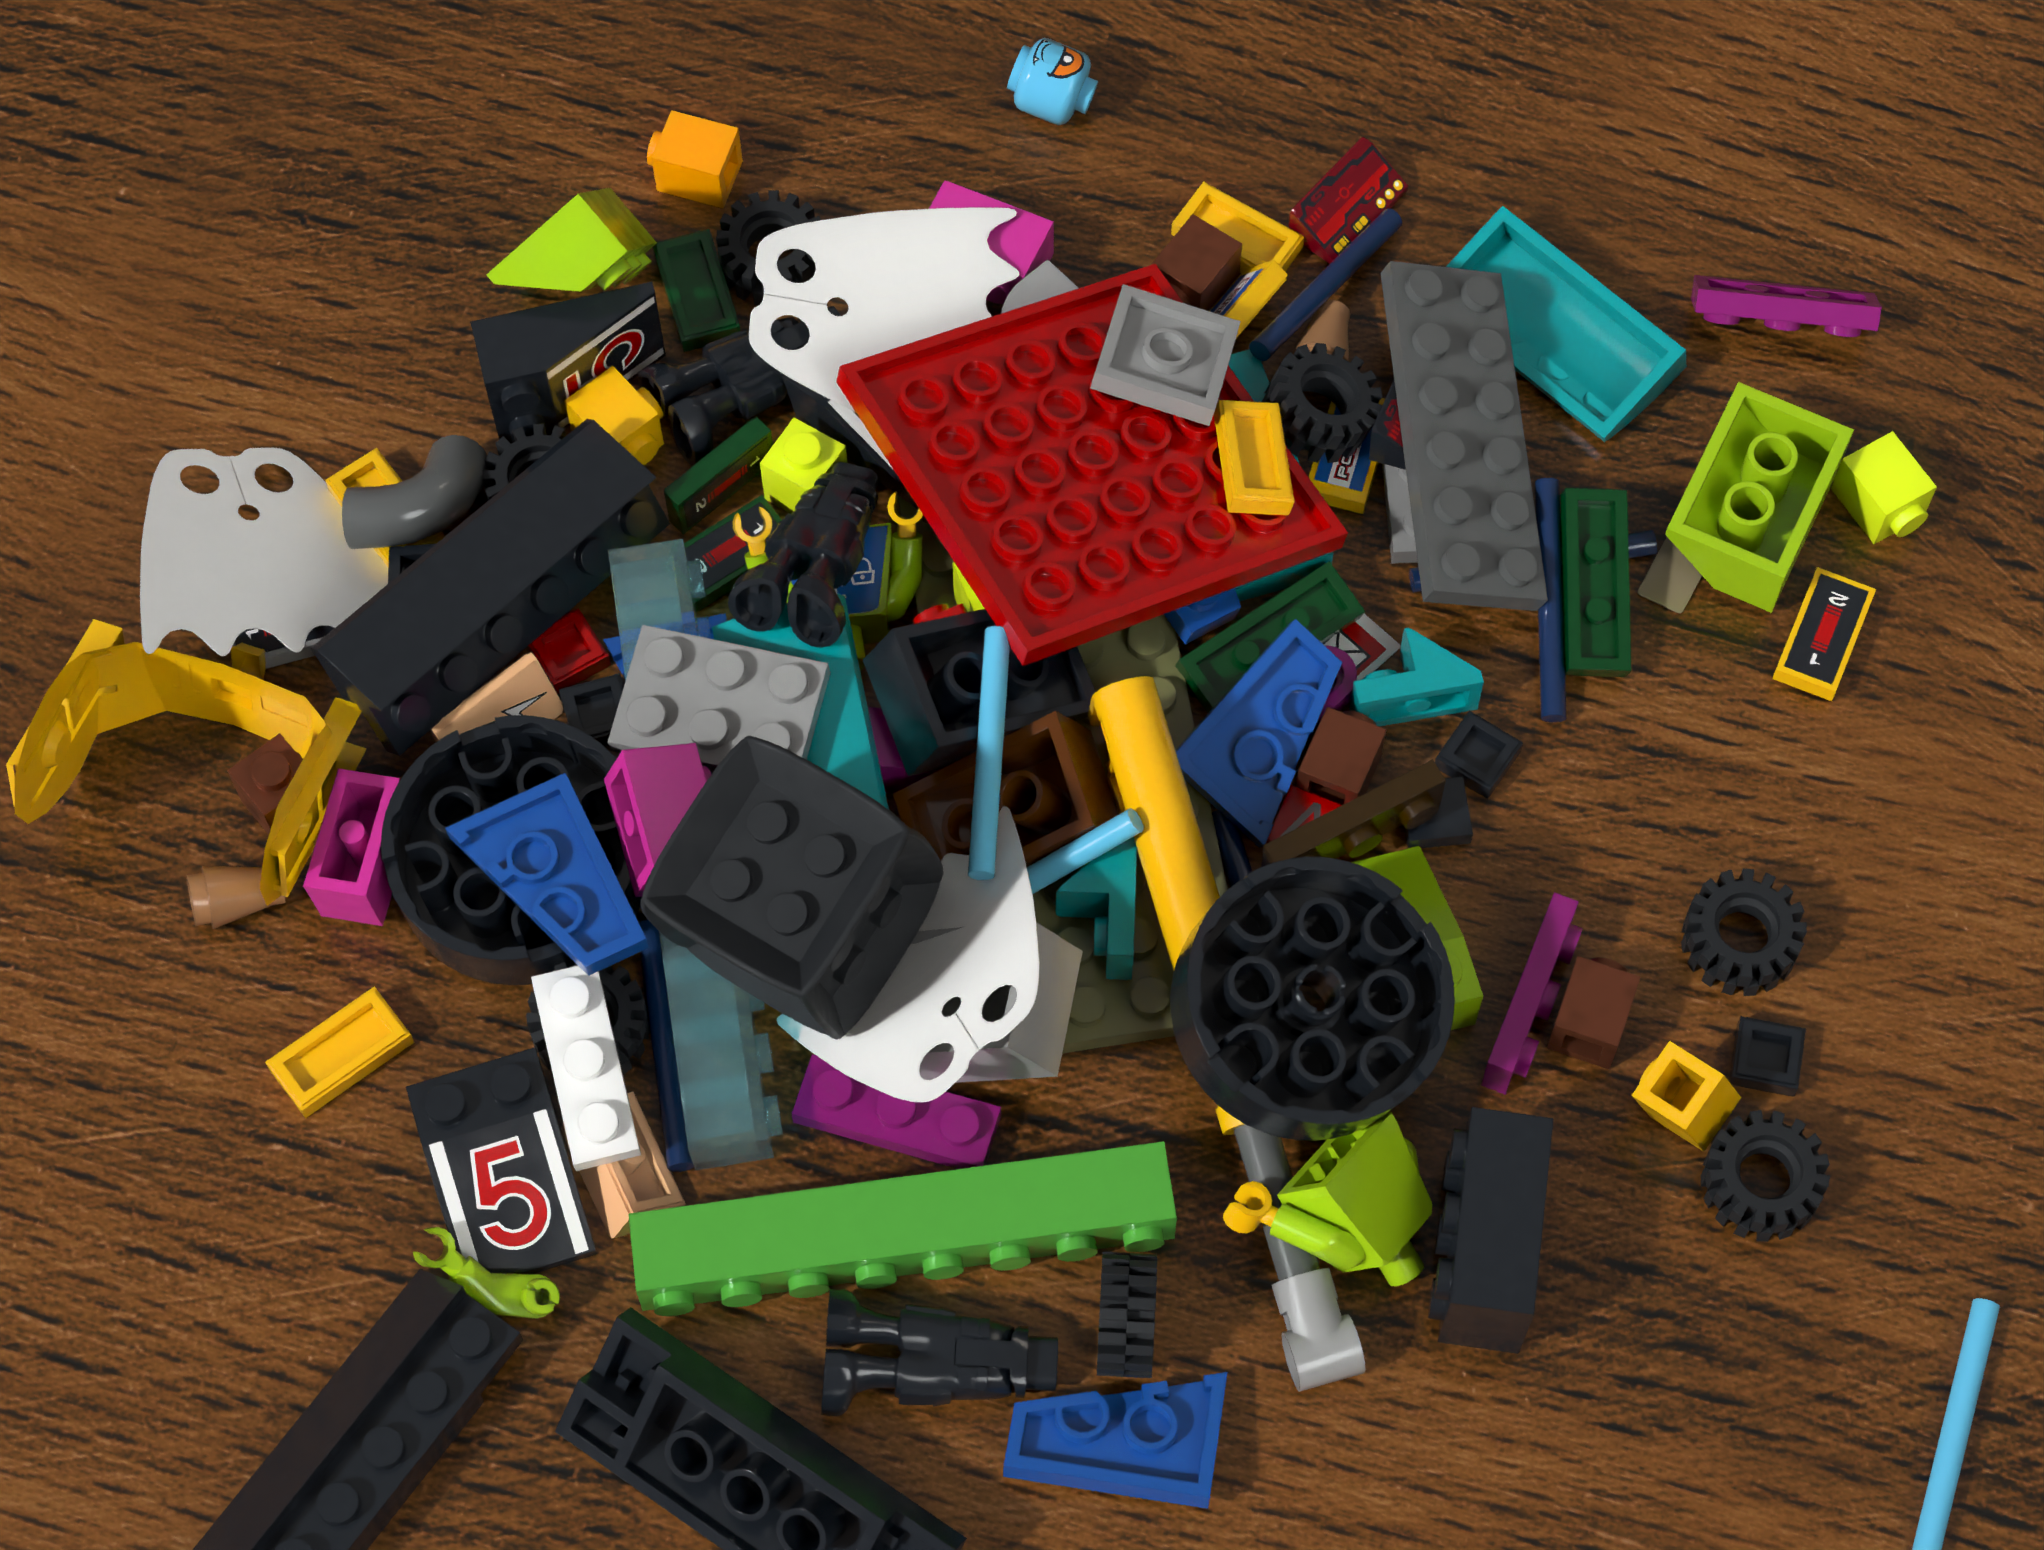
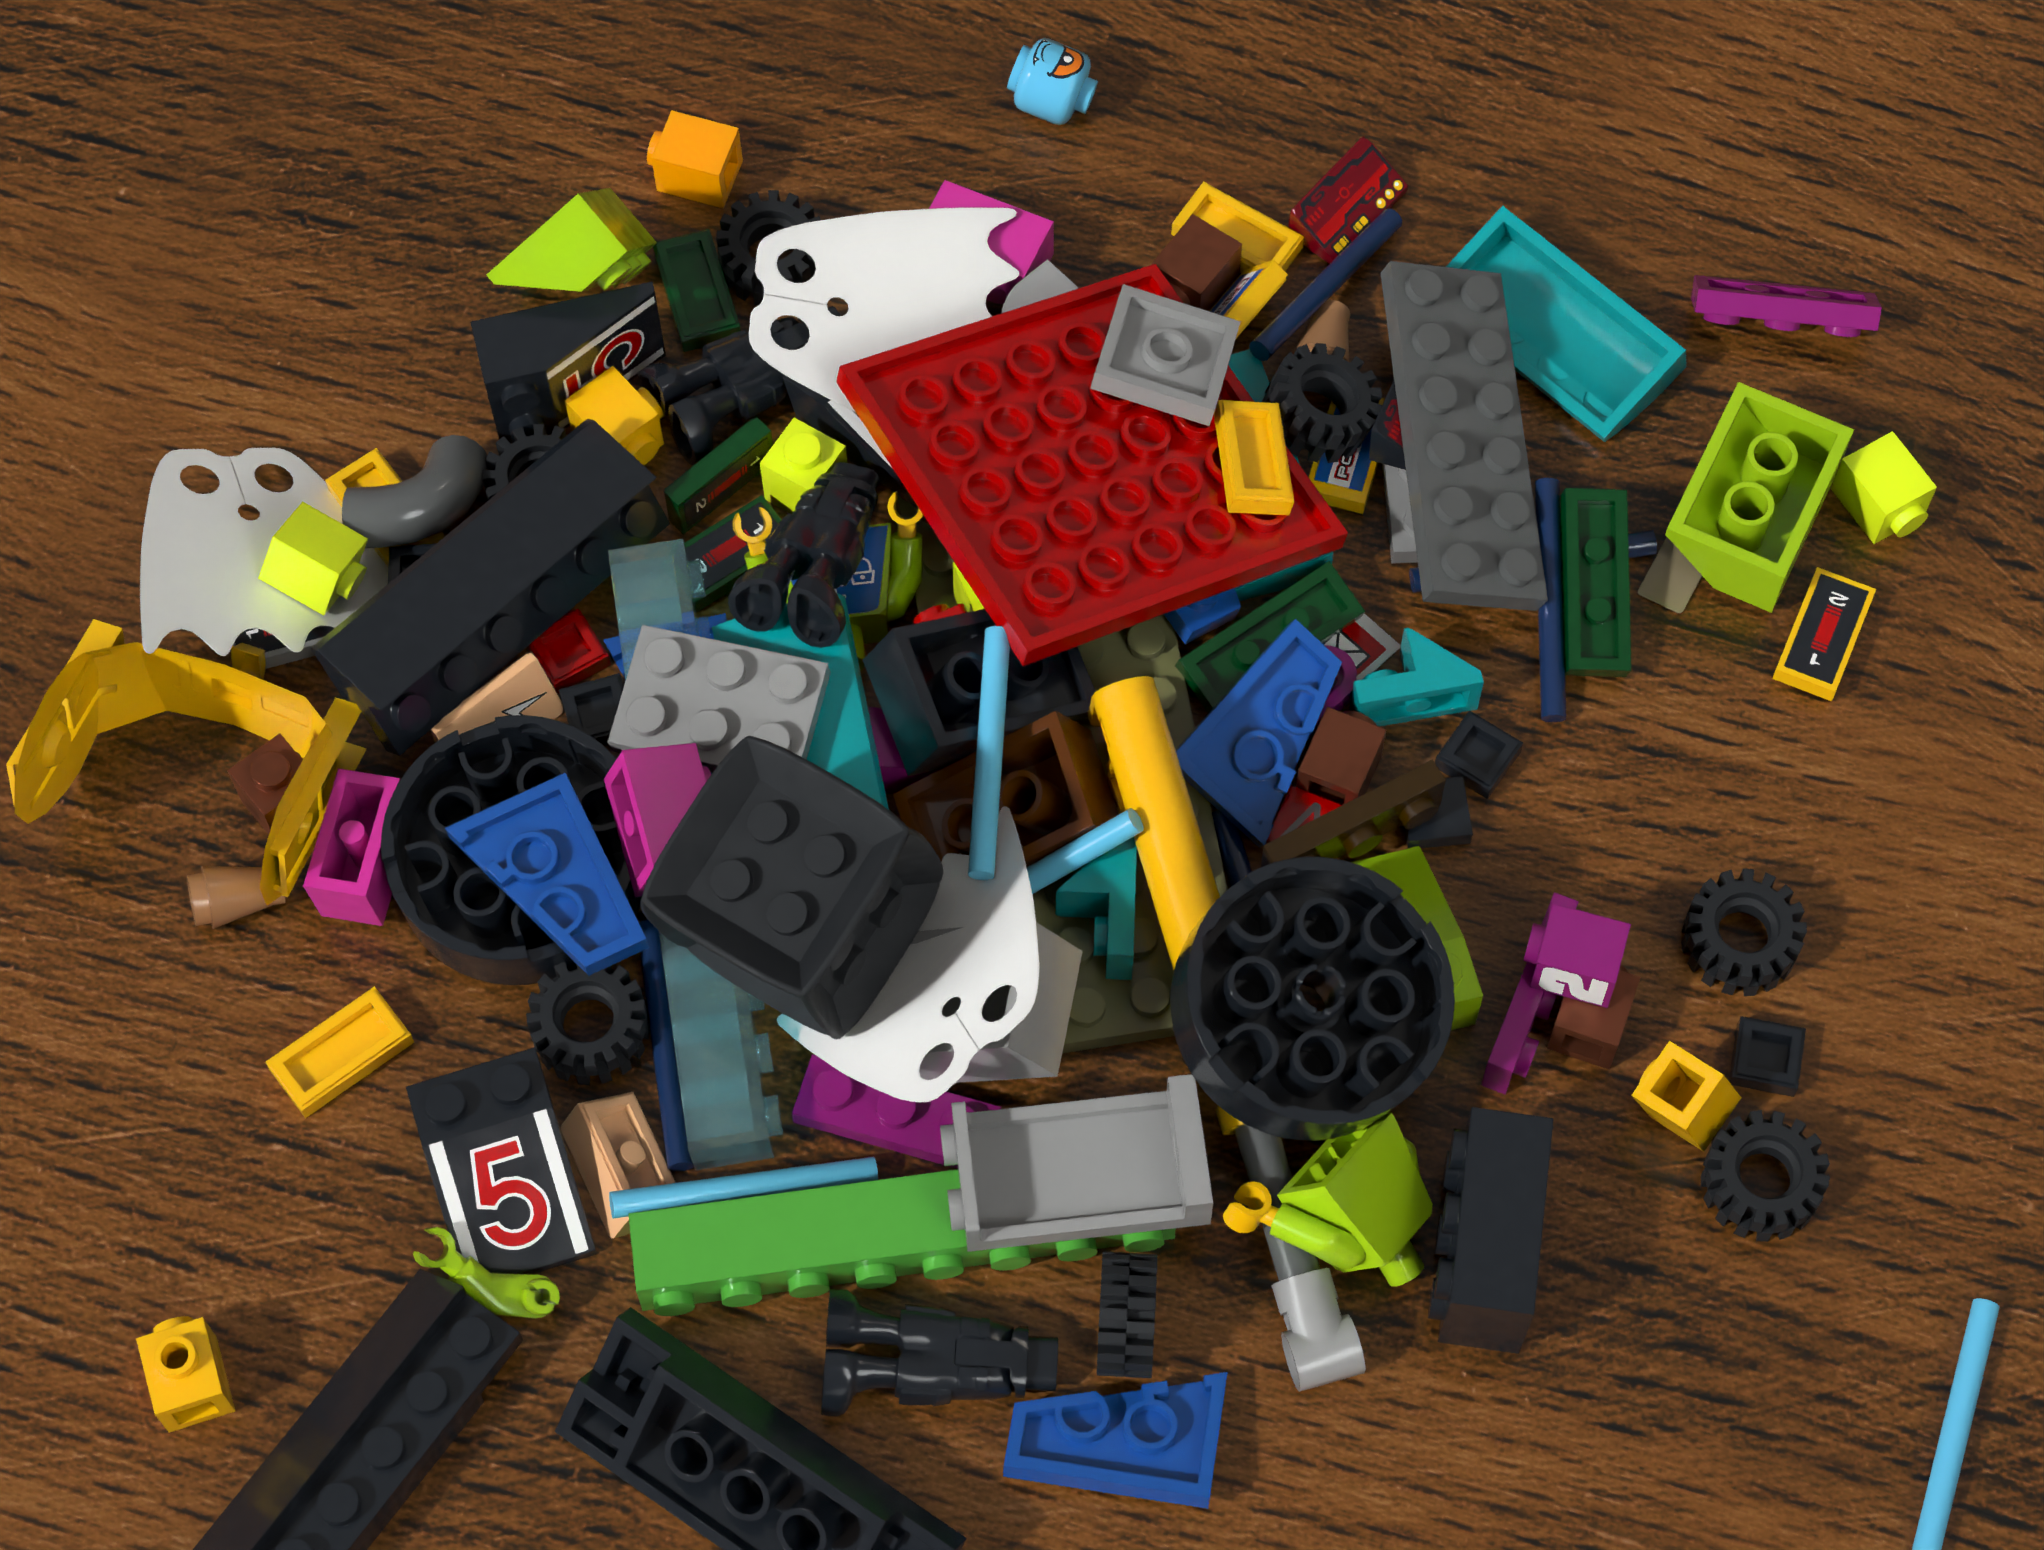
(185, 1373): none -> yellow brick
(314, 559): none -> neon yellow brick
(585, 1067): white plate -> none
(742, 1186): none -> medium azure bar
(1079, 1168): none -> light grey panel
(1577, 954): none -> magenta brick

